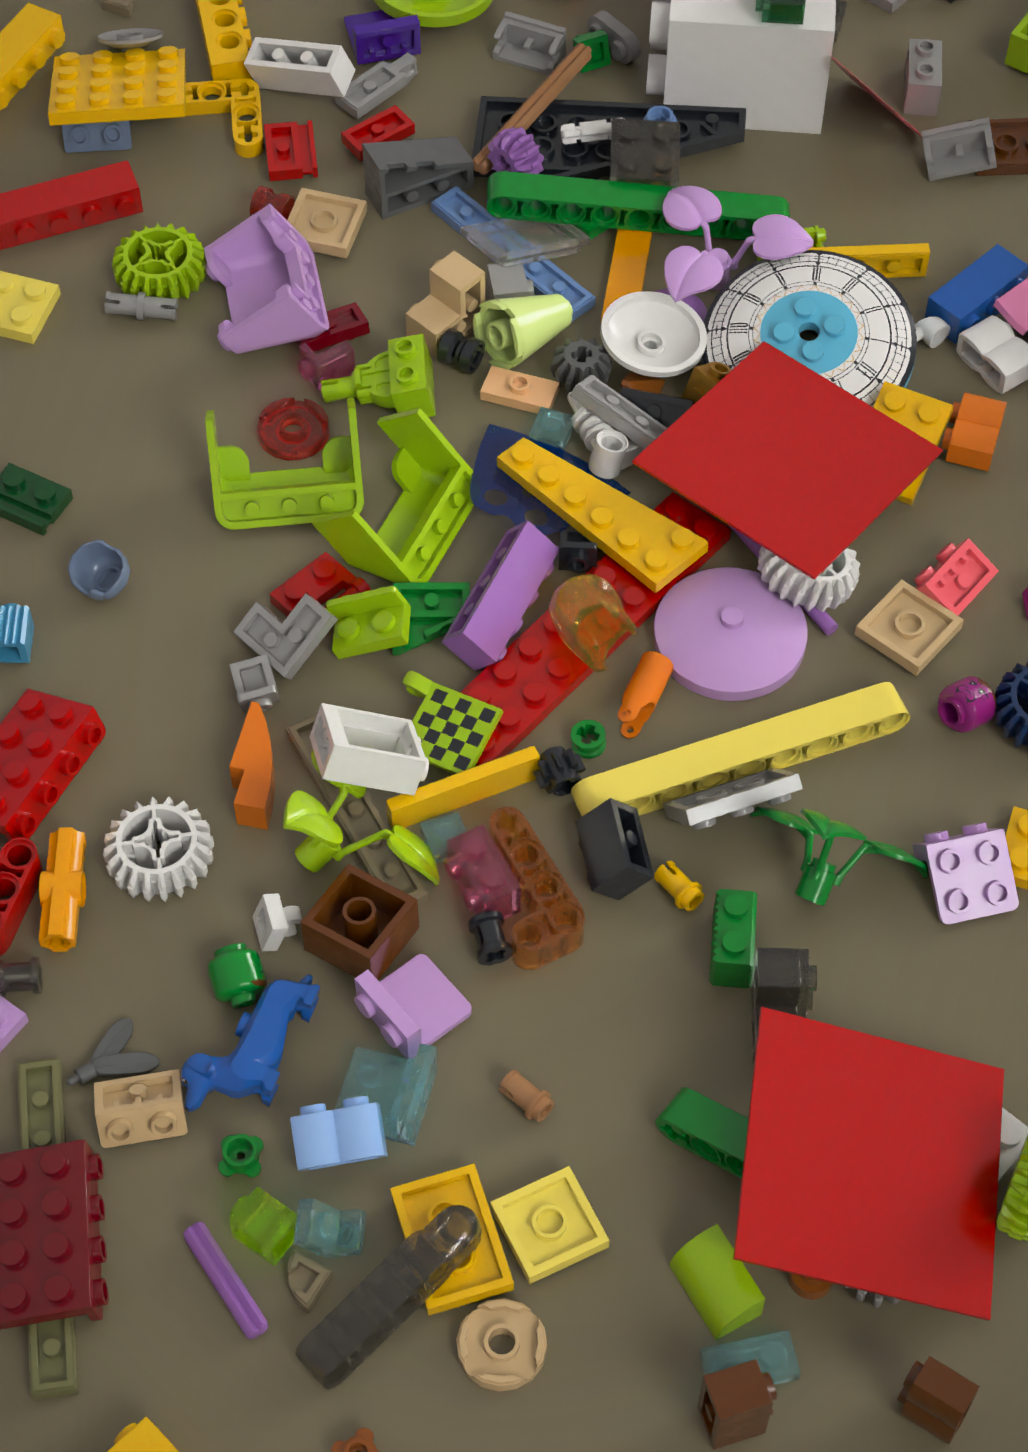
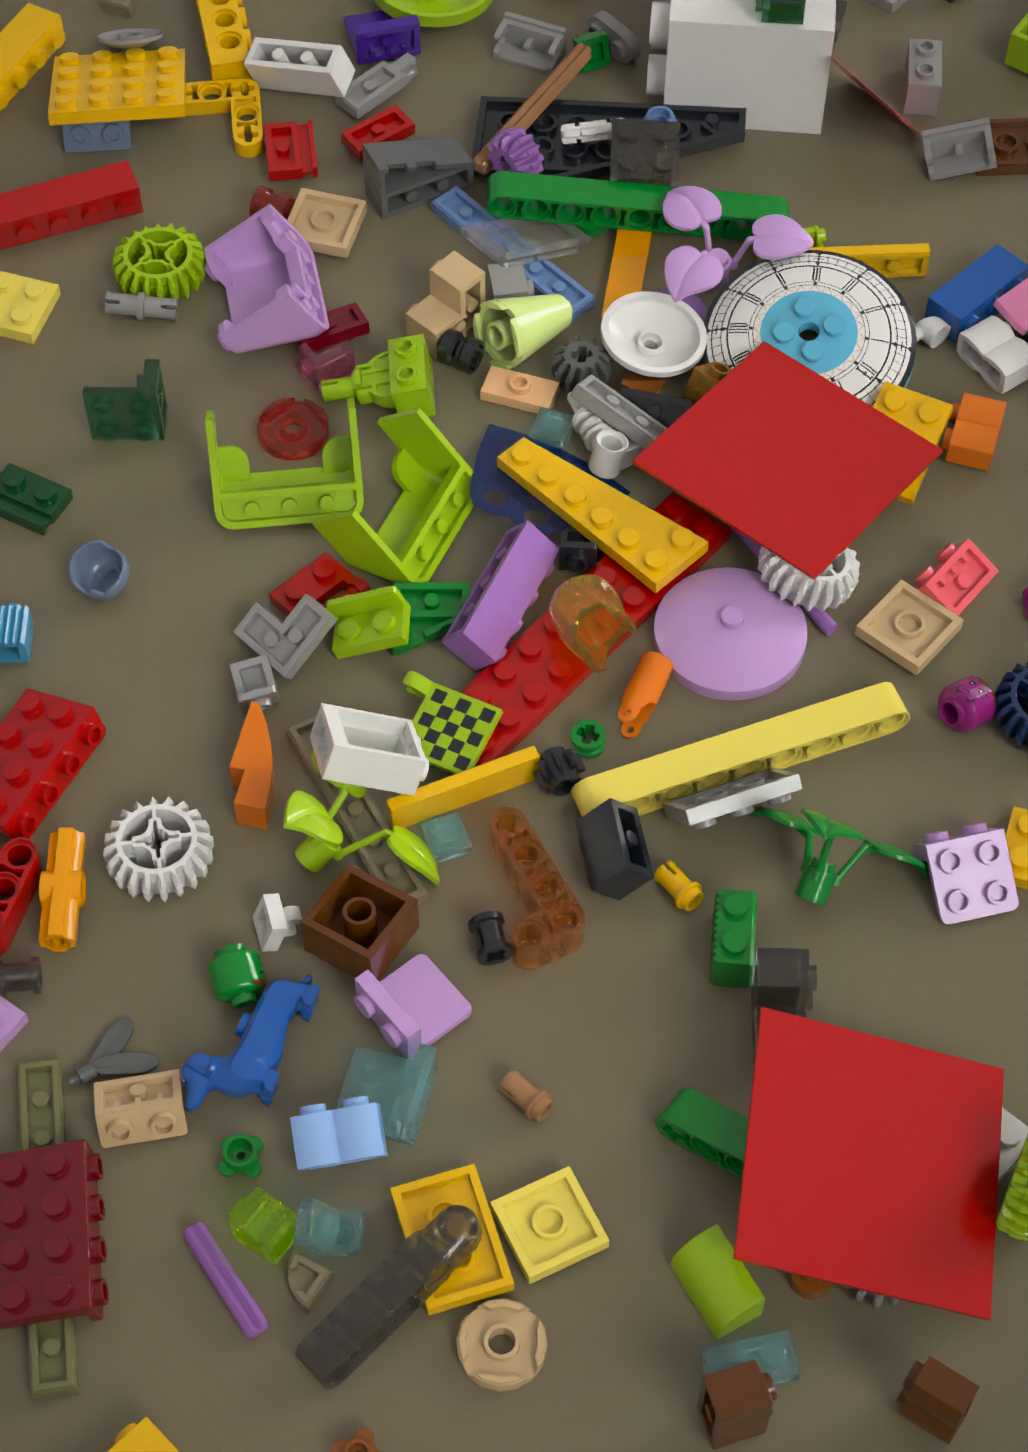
(129, 411): none -> clear green bracket
(482, 873): clear pink brick -> none

